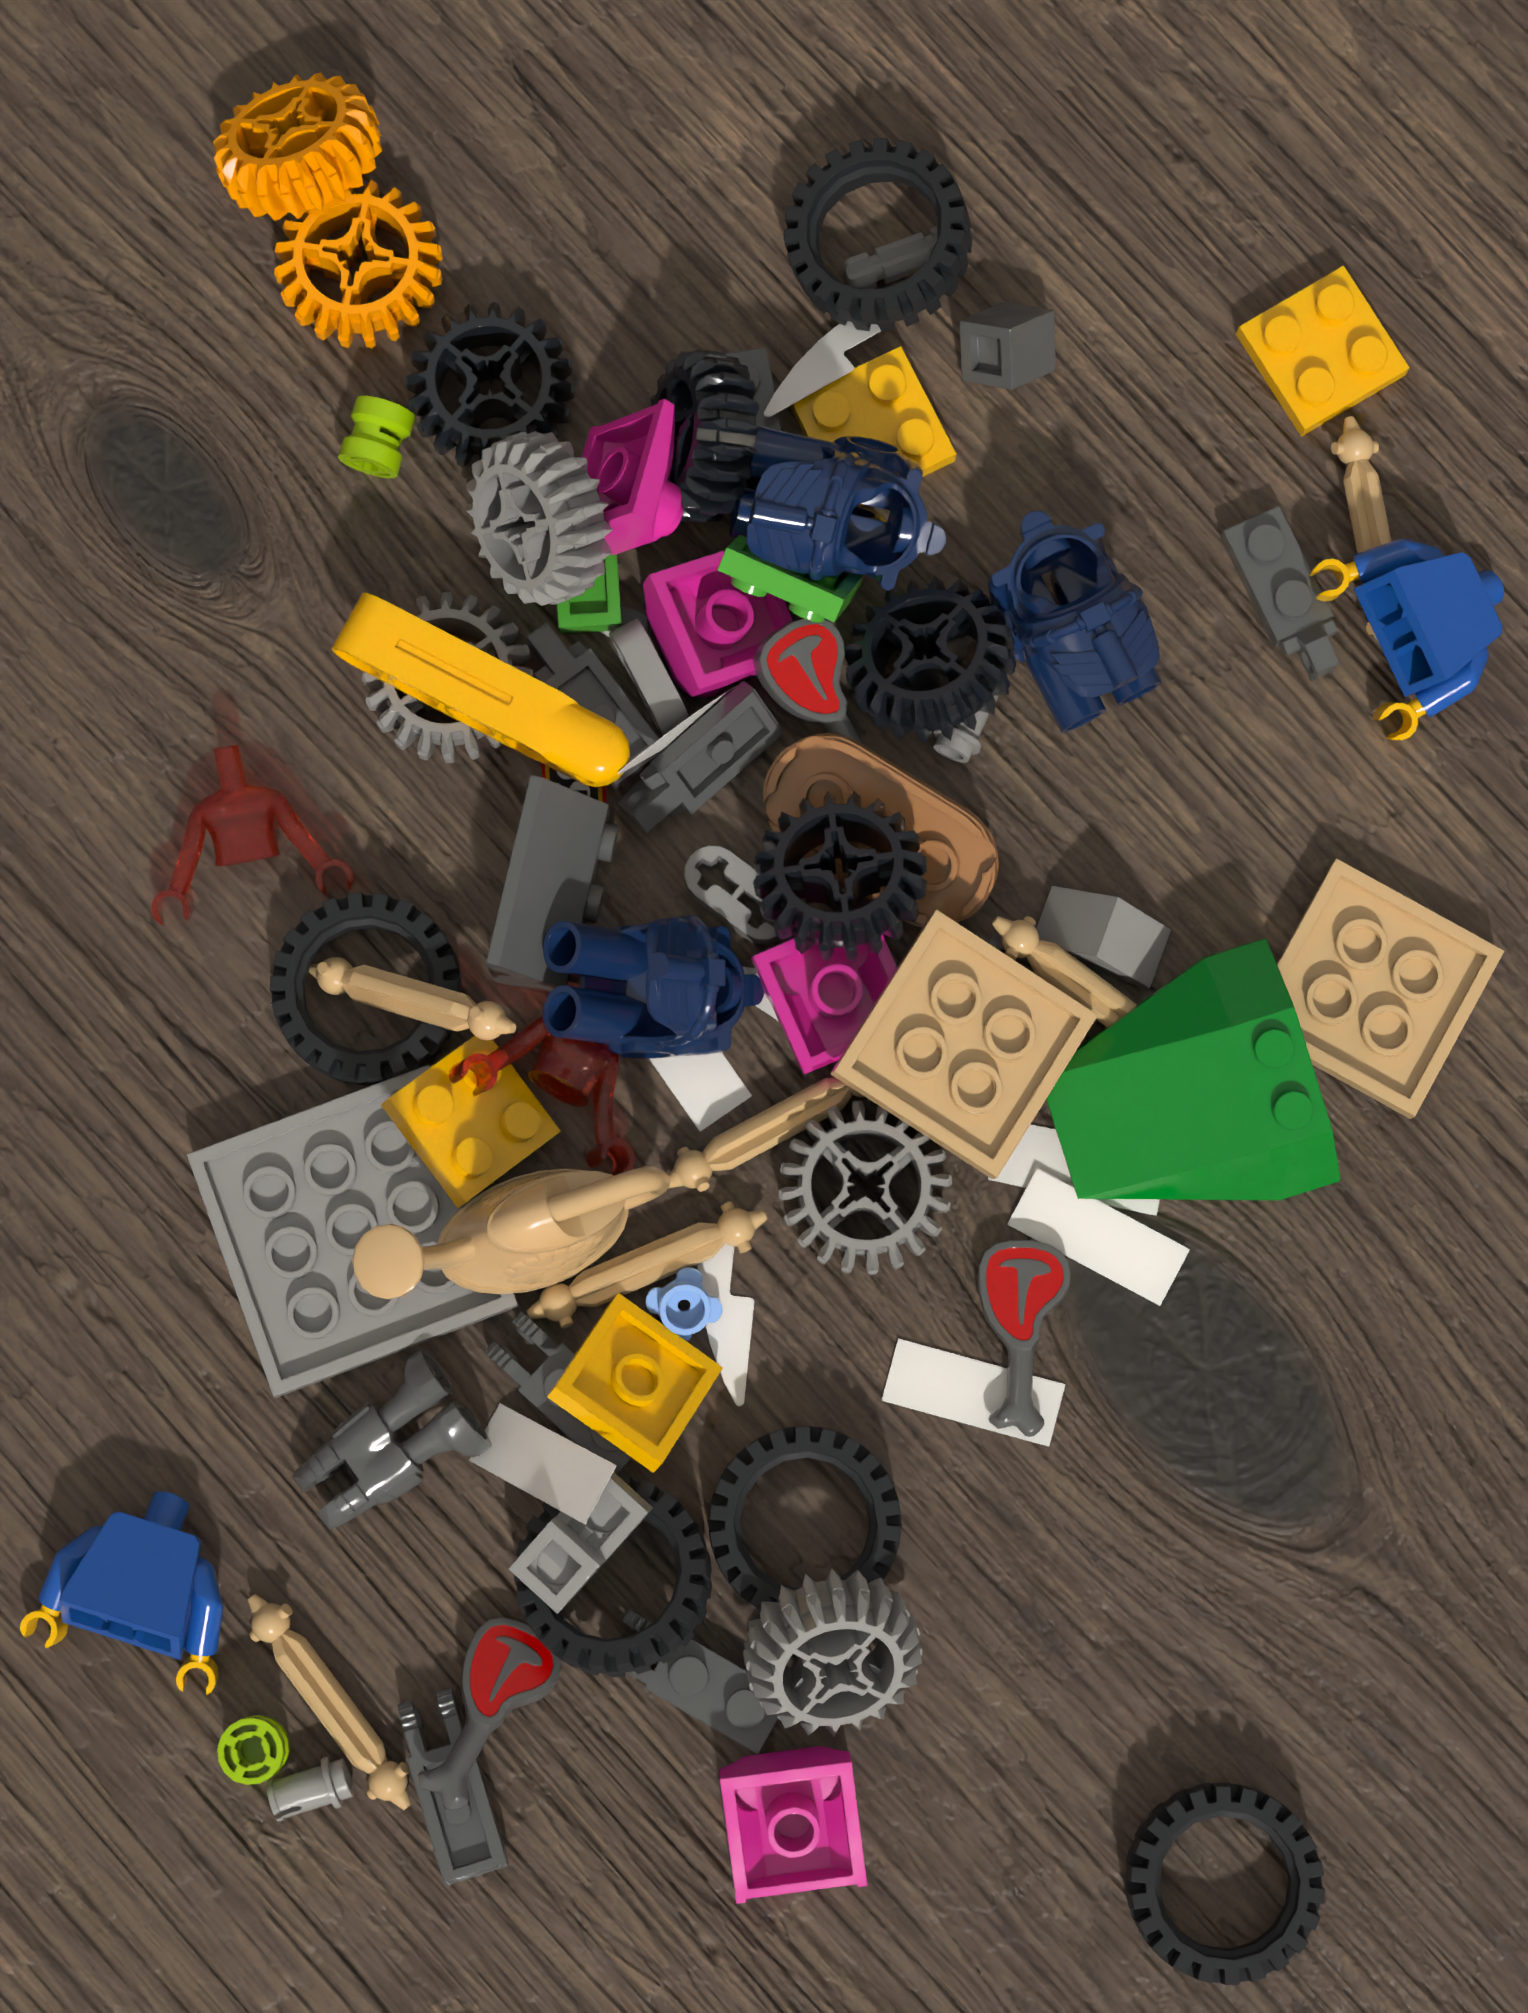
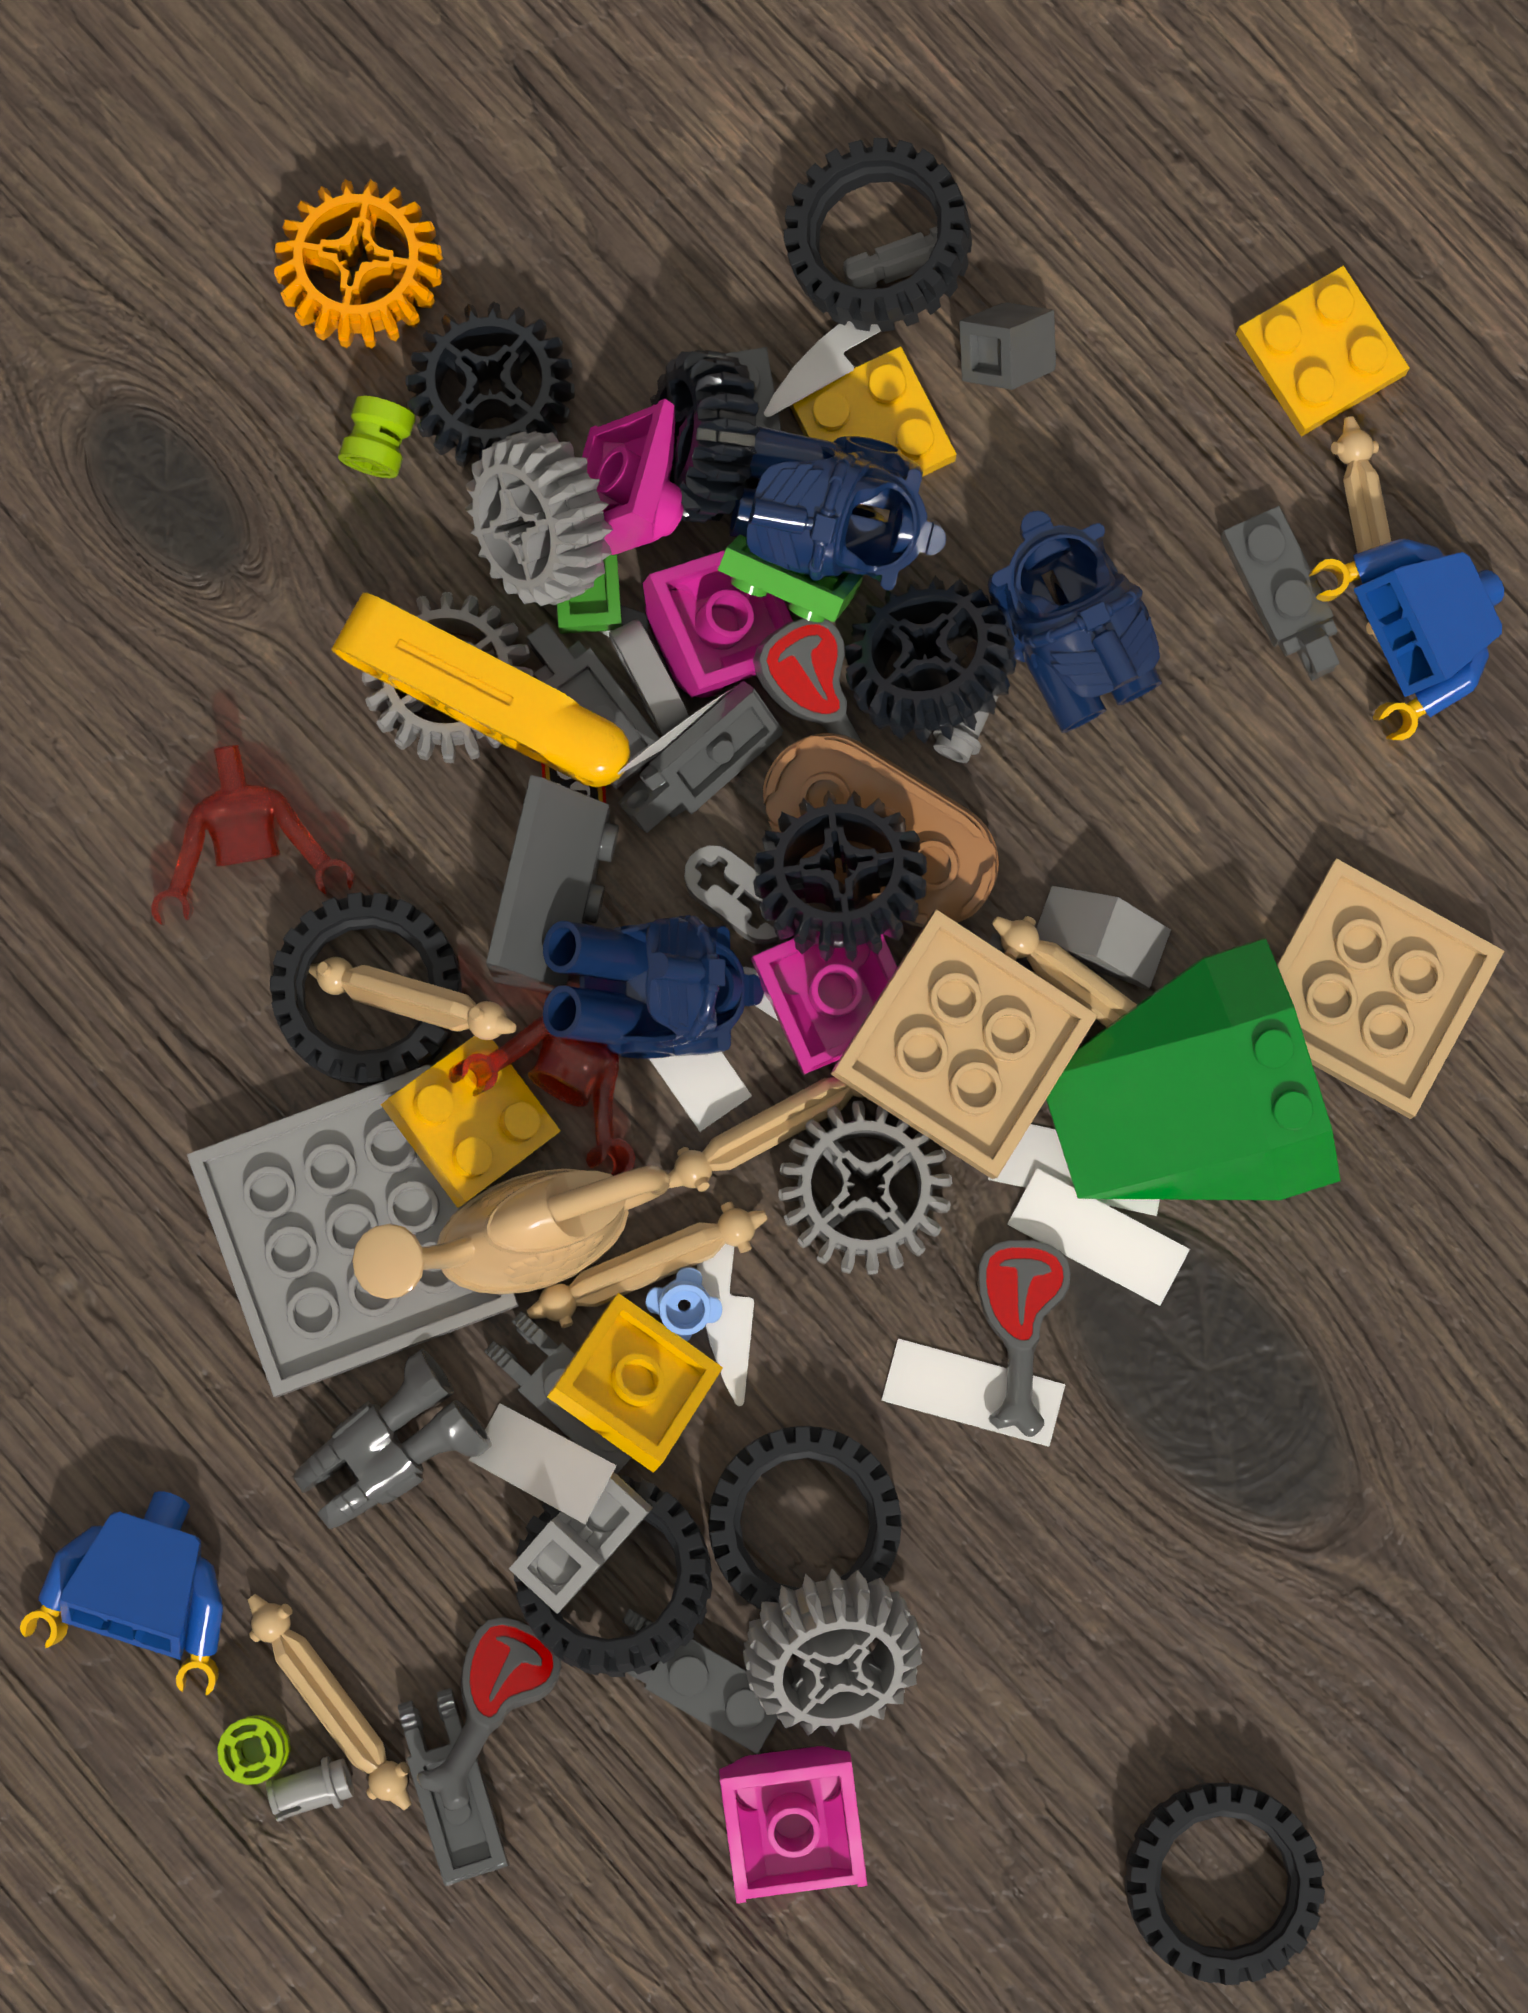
(297, 146): light orange gear -> none

